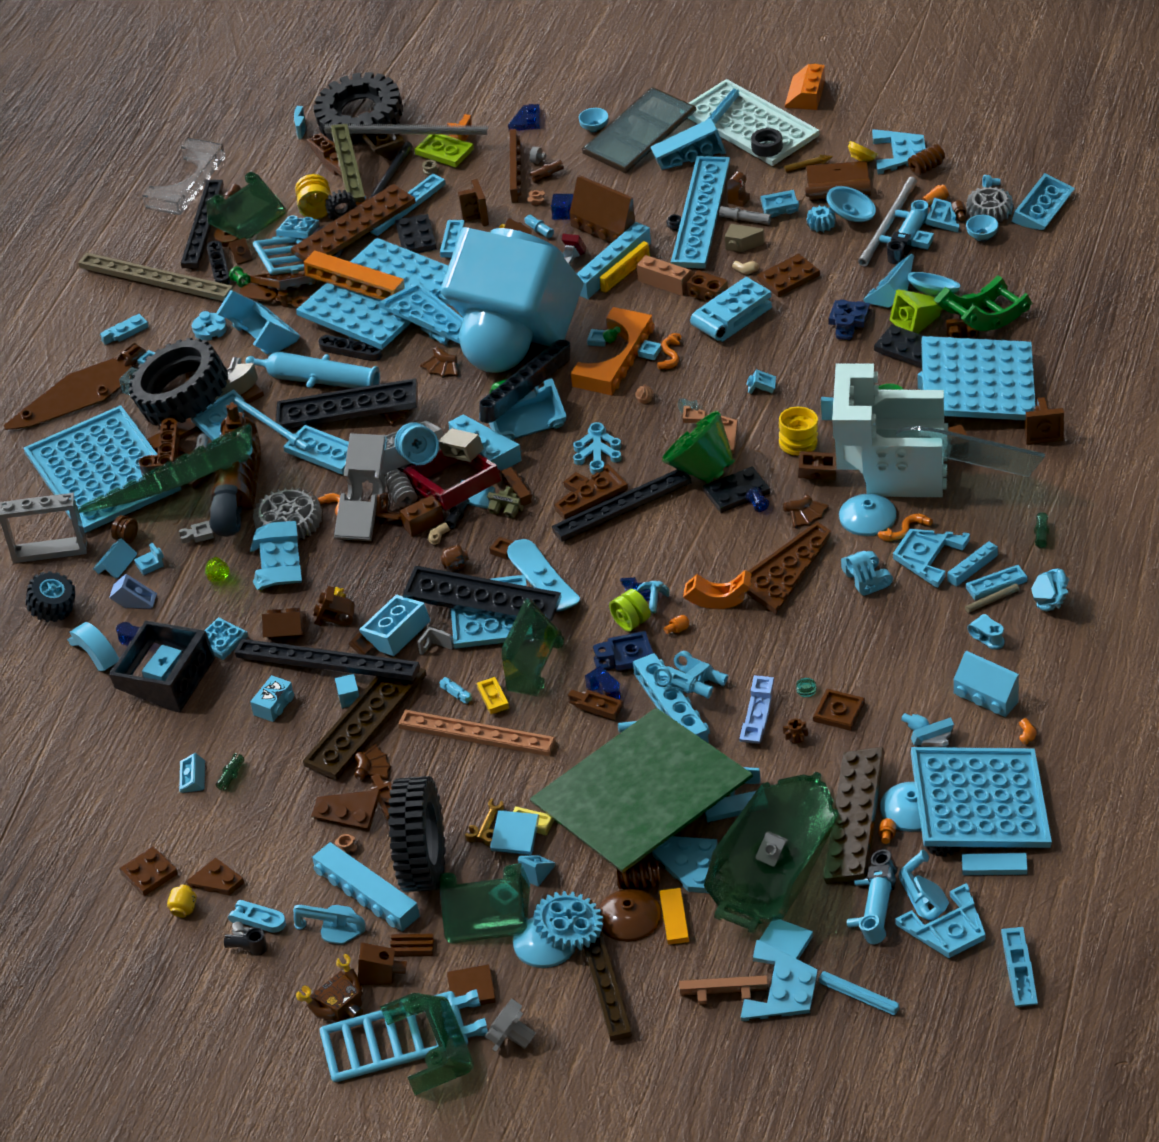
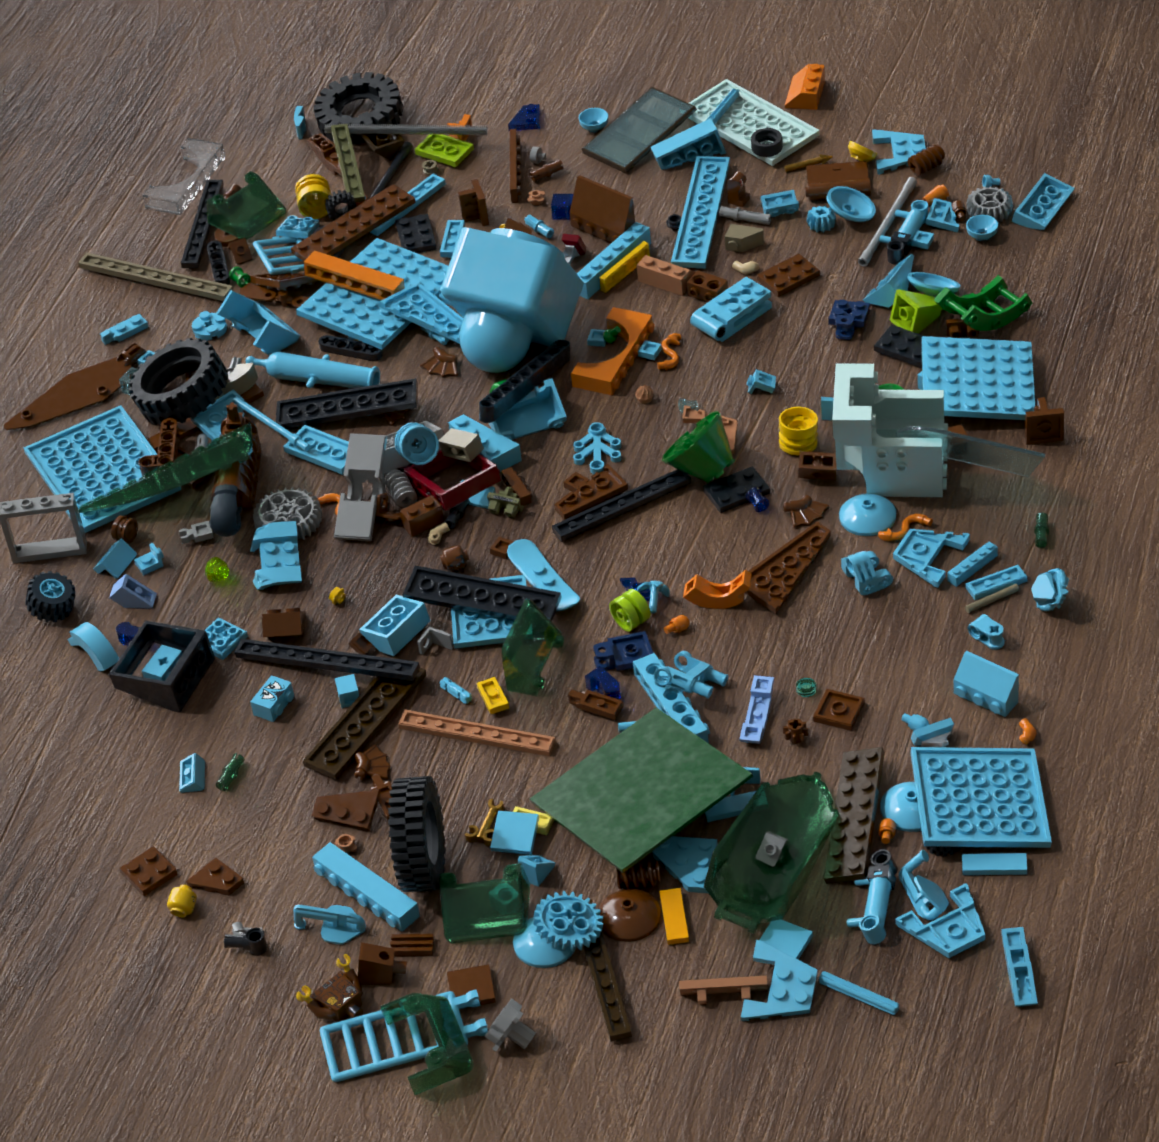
(257, 916): medium azure plate -> none
(333, 608): reddish brown pin -> none

